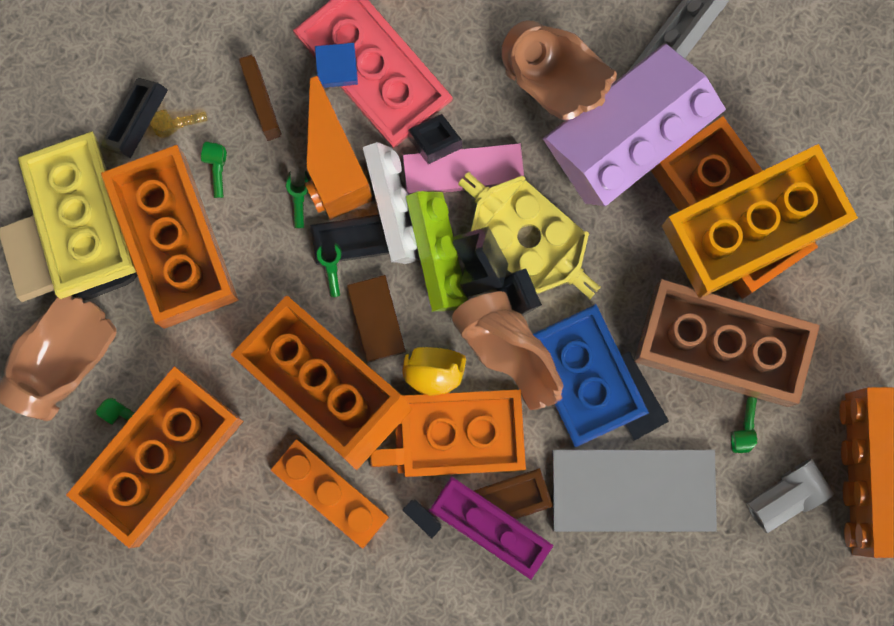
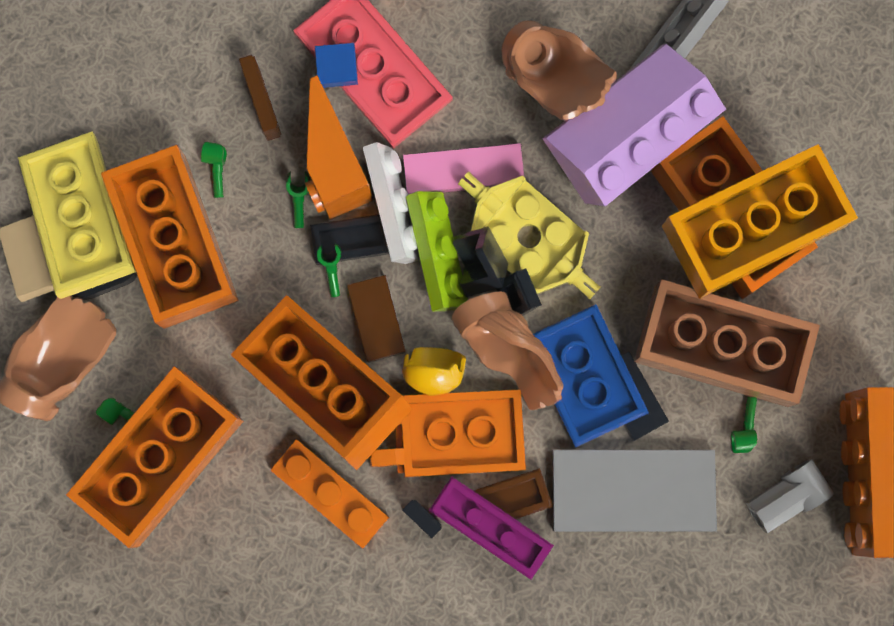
(134, 117): black tile -> none
(165, 126): clear yellow hand -> none
(435, 139): black tile -> none

